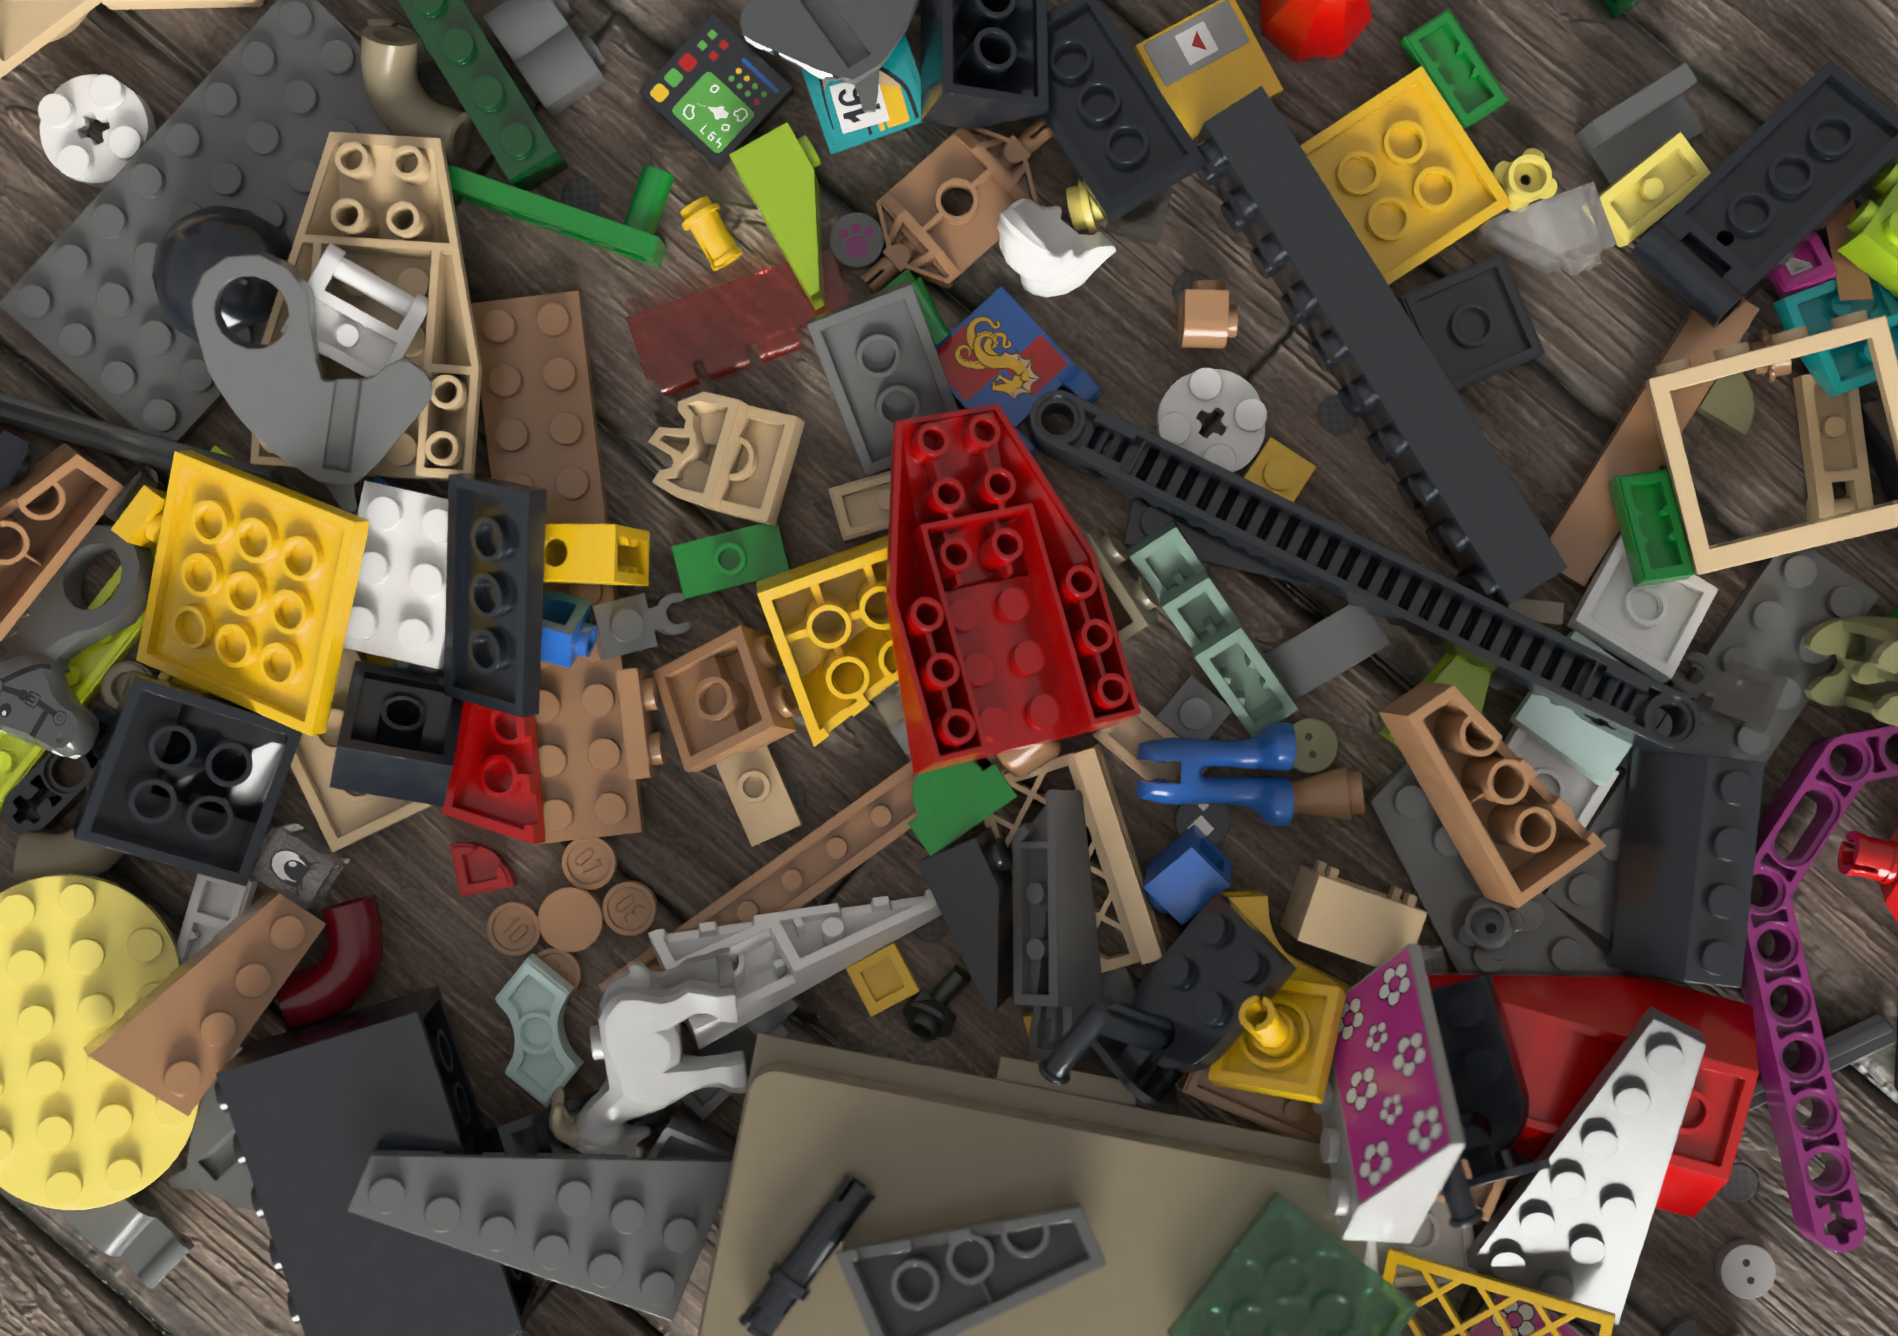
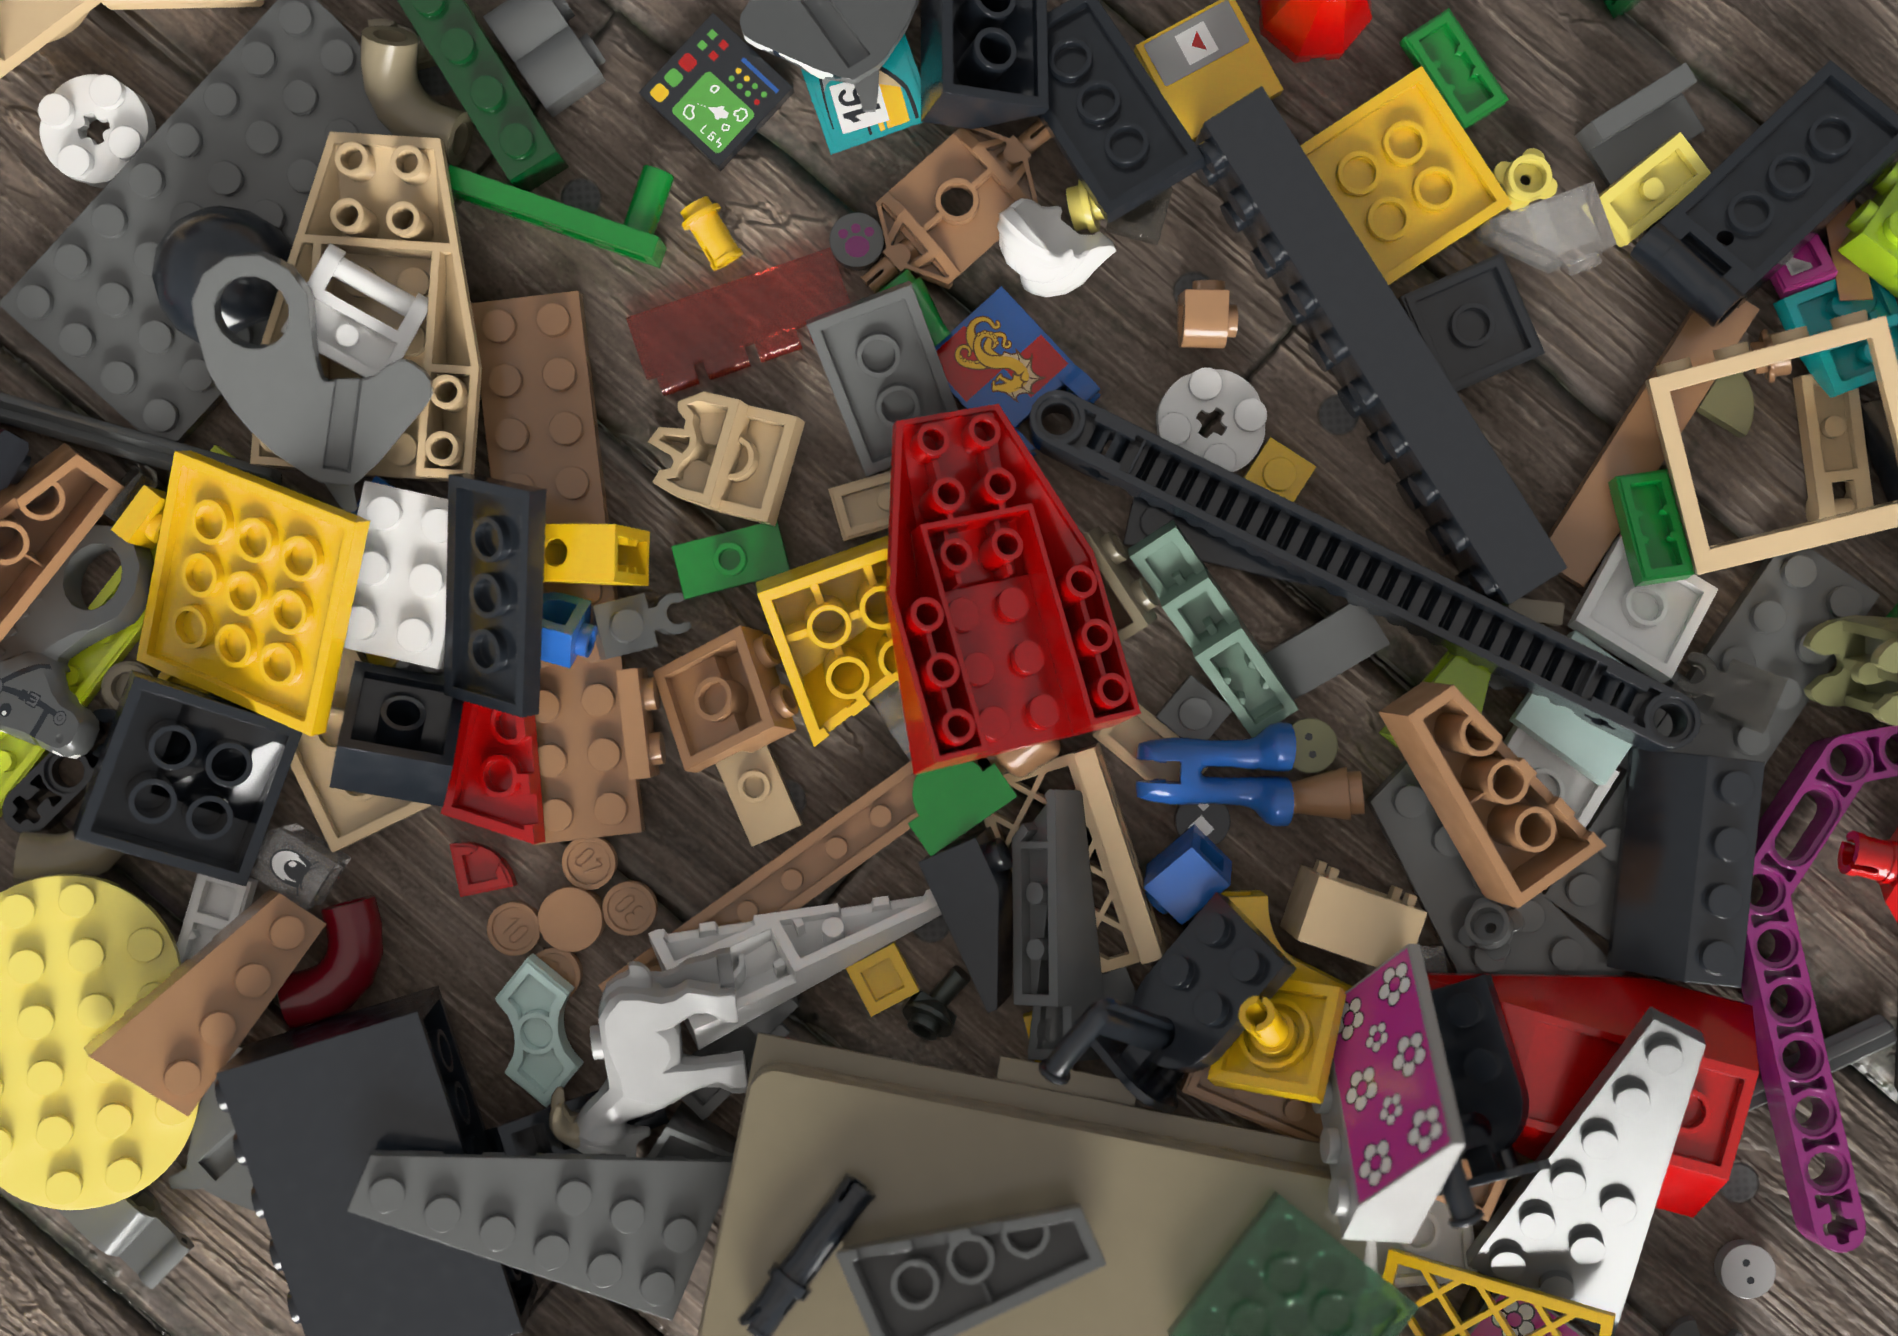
(787, 194): lime slope -> none

